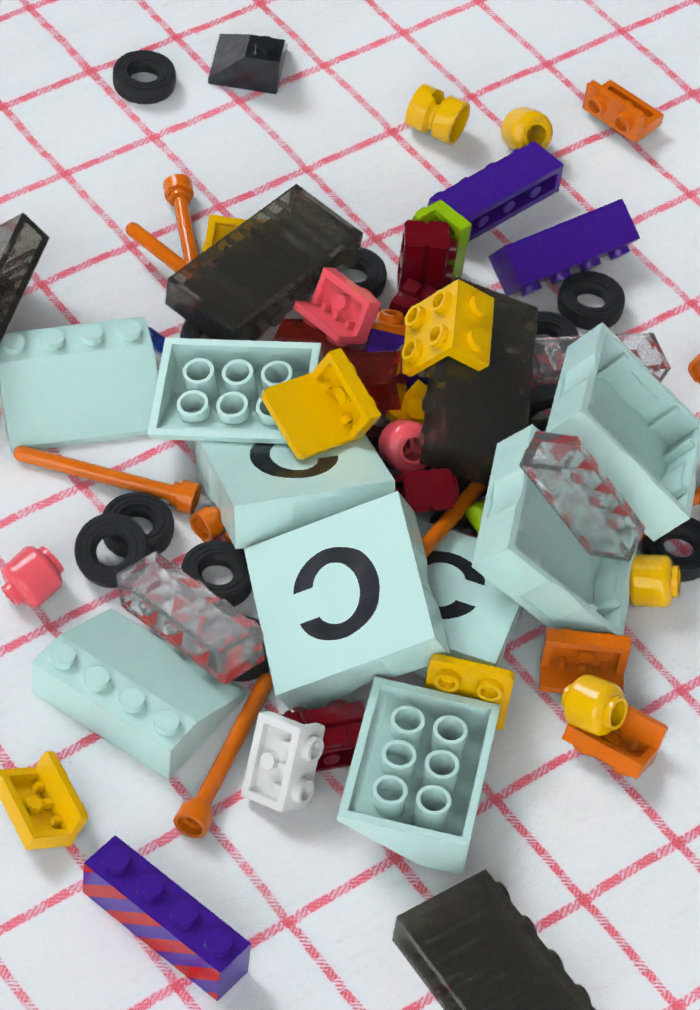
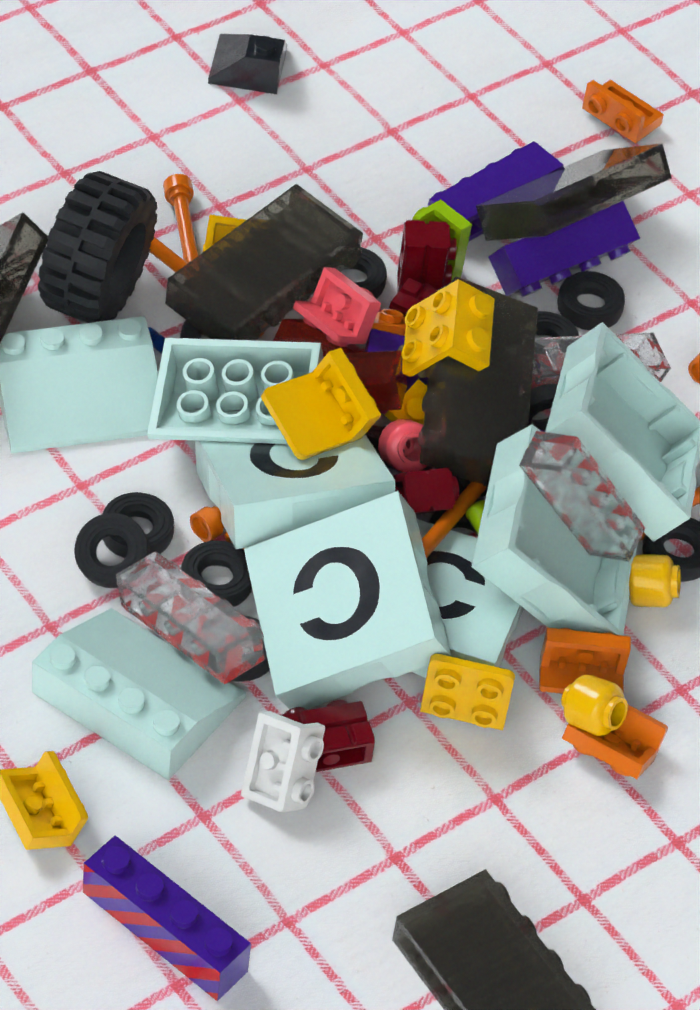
(31, 576): coral head -> none
(97, 247): none -> black tyre
(148, 62): black tyre -> none
(181, 495): orange piece -> none
(196, 814): orange piece -> none
(419, 772): light aqua slope -> none
(436, 113): yellow wheel -> none
(525, 126): yellow head -> none
(573, 192): none -> clear smoke brick

